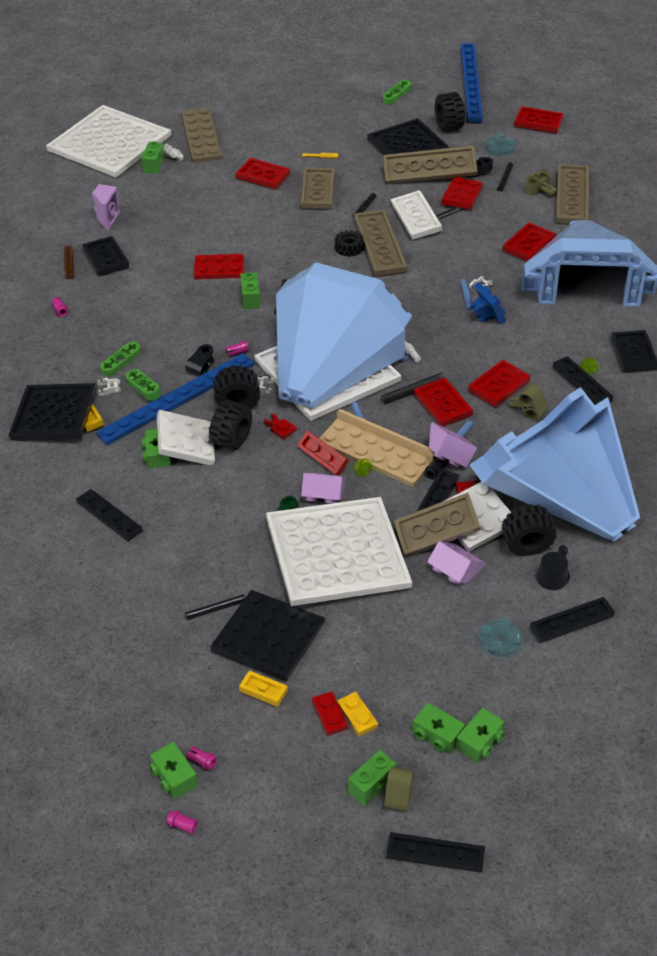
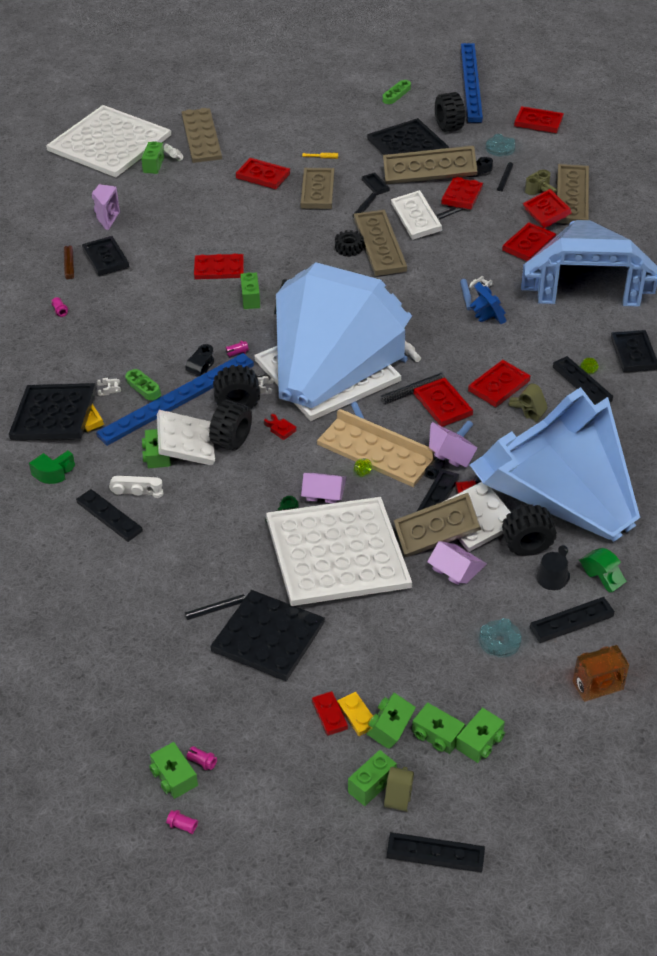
(52, 471): none -> green brick
(123, 352): bright green beam -> none
(136, 485): none -> white plate
(263, 688): yellow plate -> none
(323, 453): red plate -> none
(375, 183): none -> black tile
(391, 720): none -> bright green brick
(547, 208): none -> red plate
(600, 673): none -> clear orange brick
(605, 565): none -> green brick

